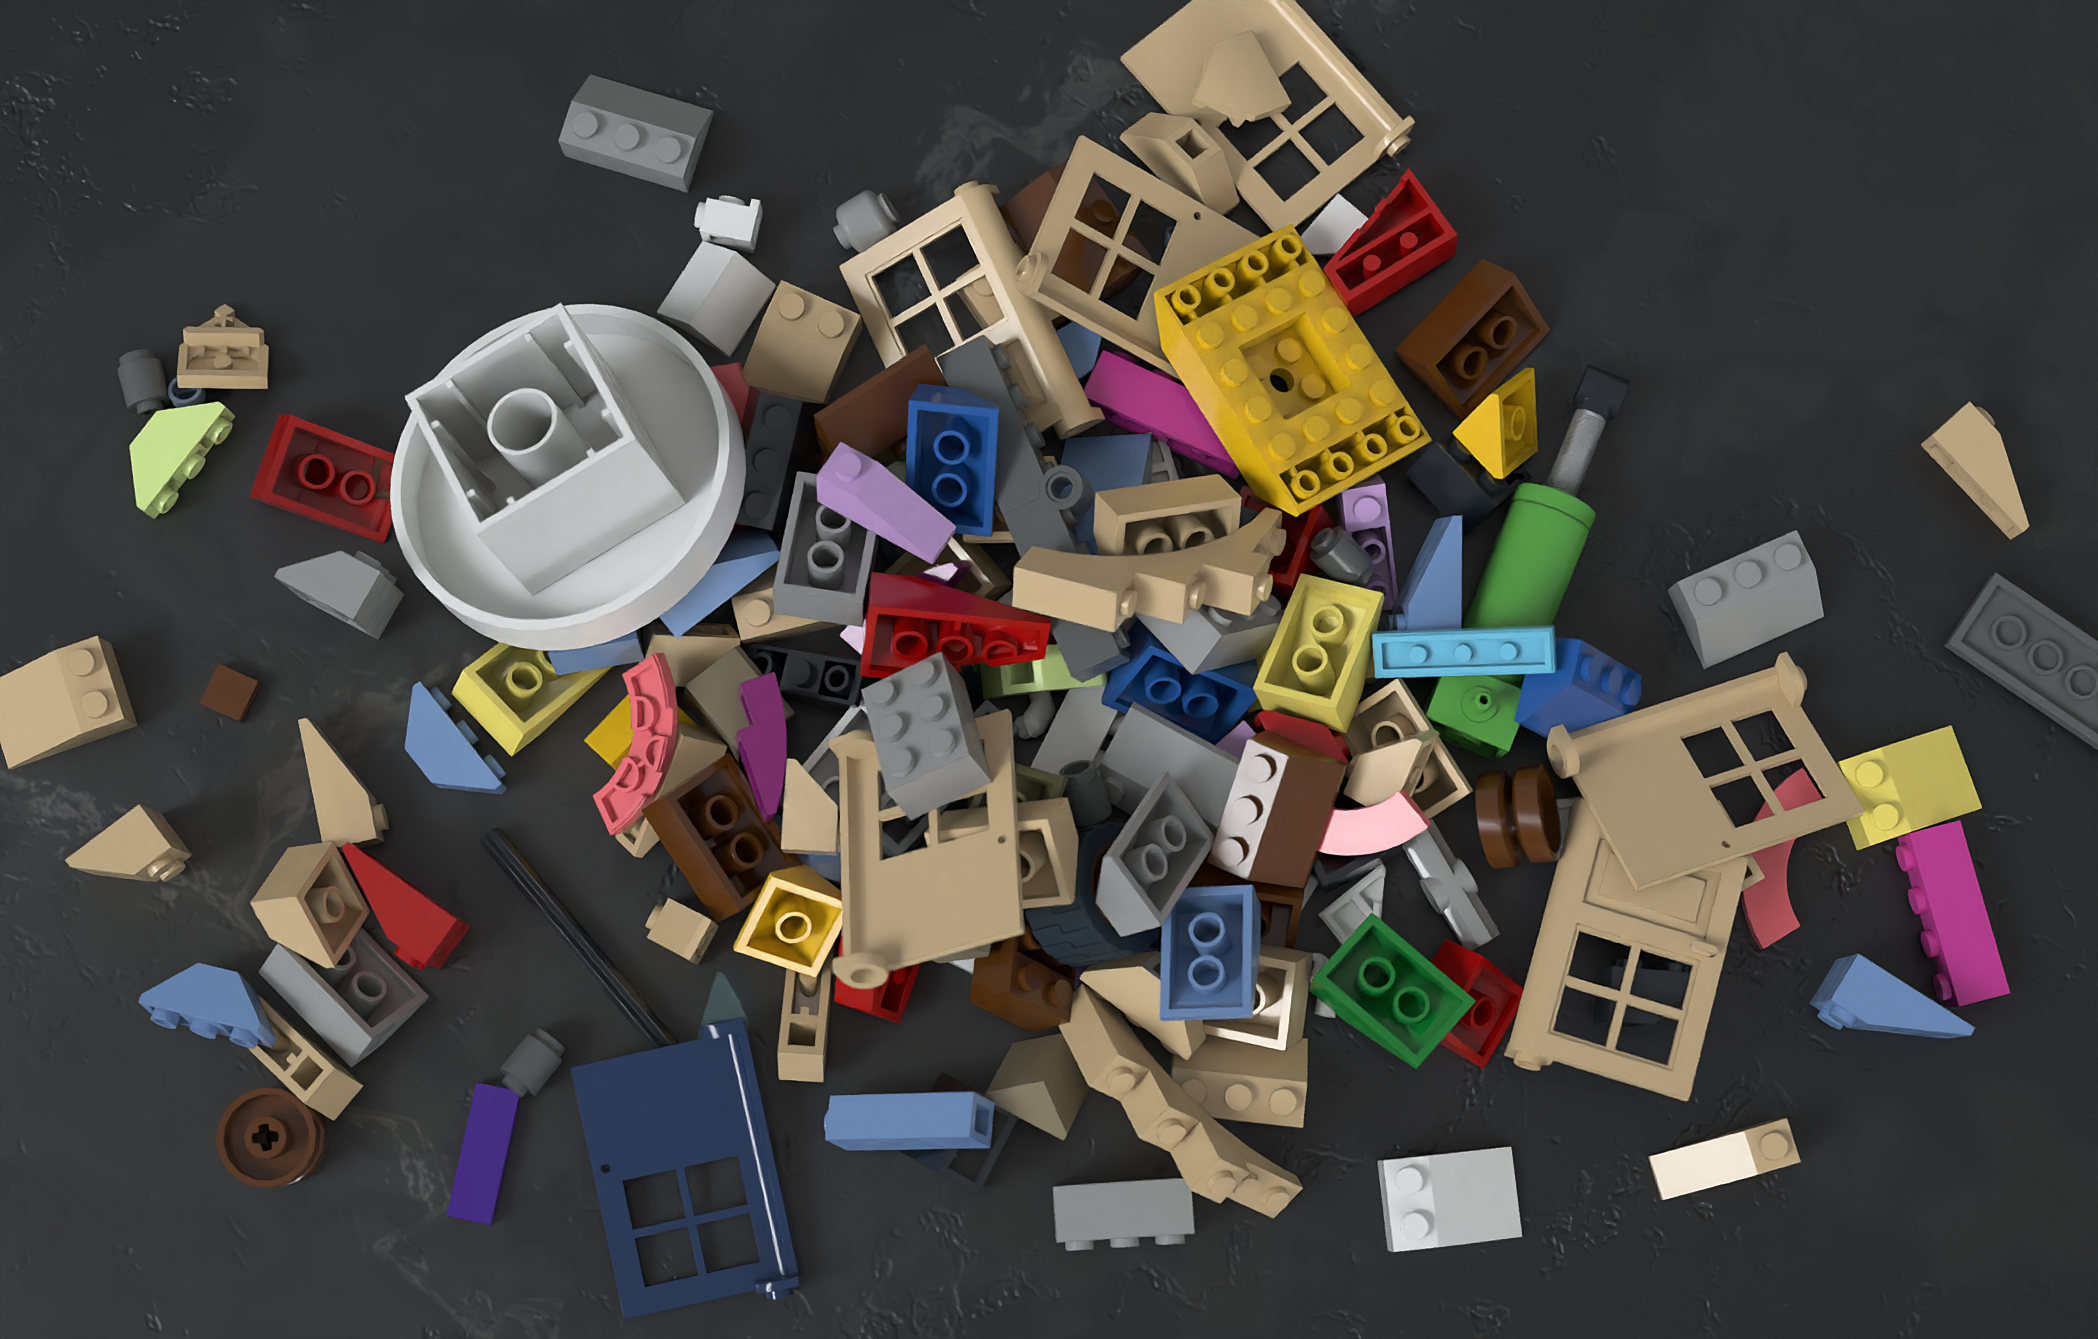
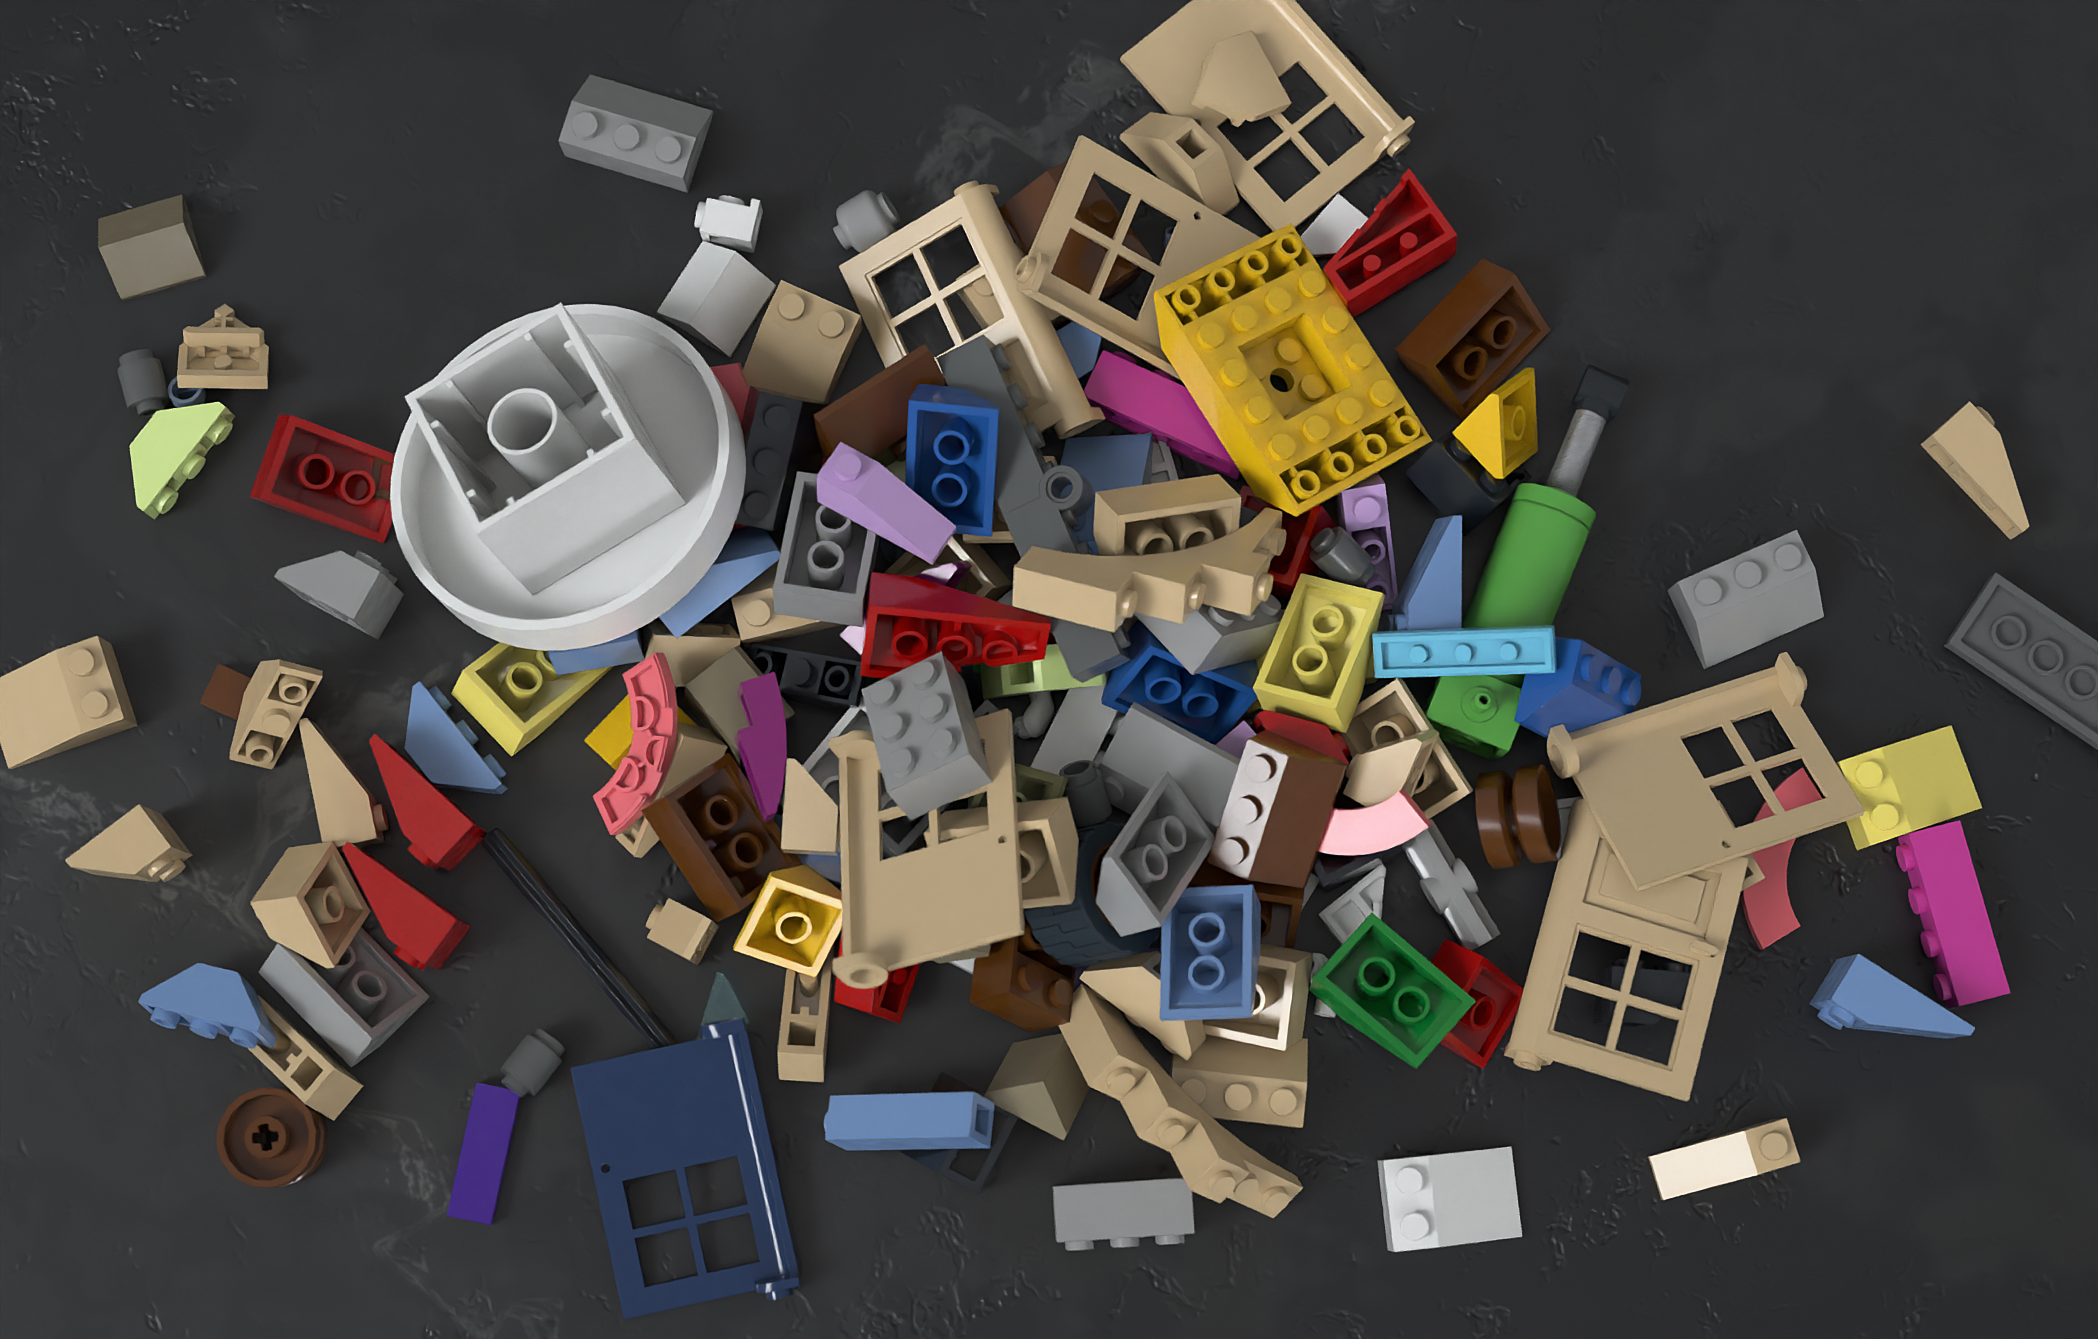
(150, 248): none -> dark tan slope
(271, 711): none -> tan slope
(427, 816): none -> red slope

